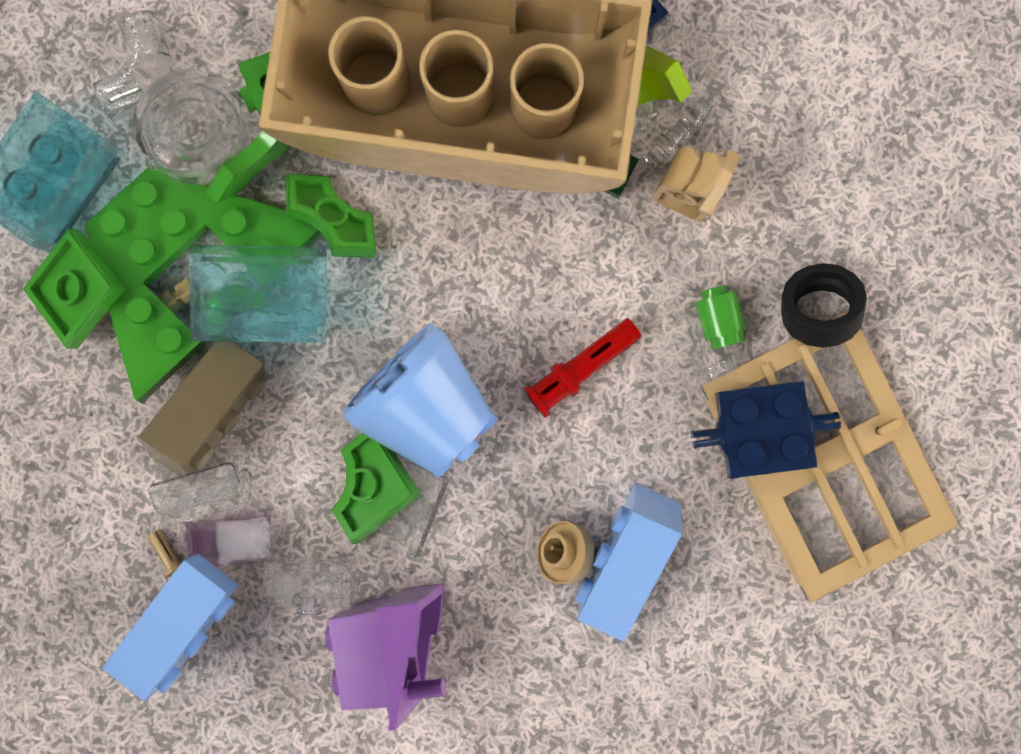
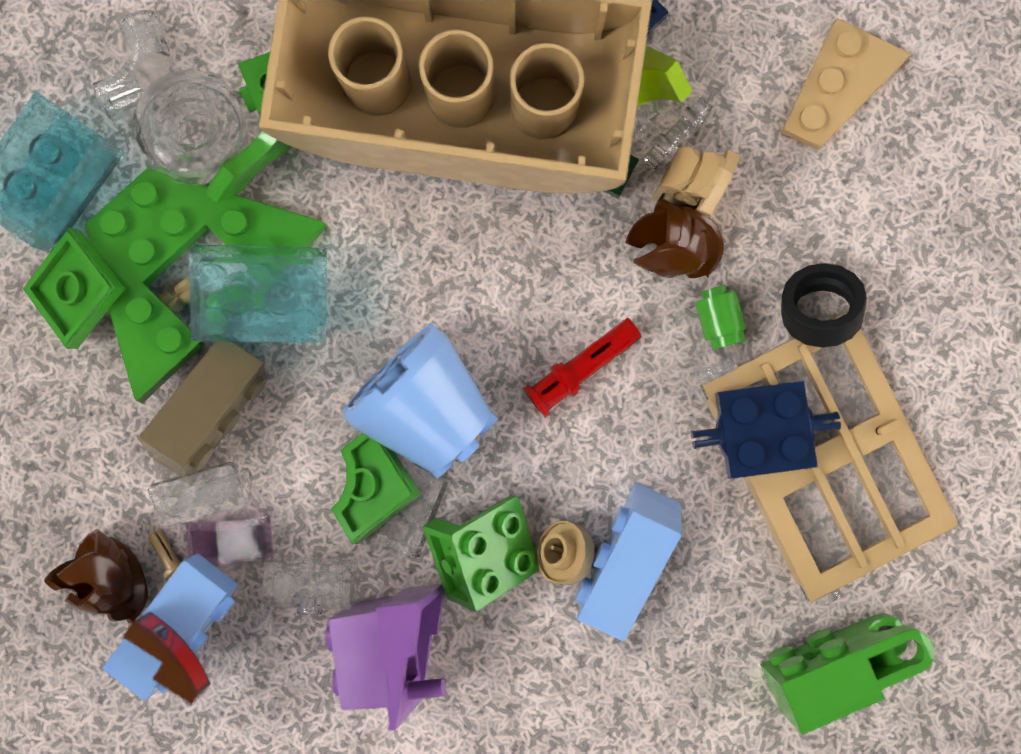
(103, 579): none -> reddish brown helmet
(180, 667): none -> reddish brown slope
(344, 227): bright green tile -> none
(483, 554): none -> bright green bracket
(683, 238): none -> reddish brown helmet
(840, 82): none -> tan wing
(843, 670): none -> bright green brick

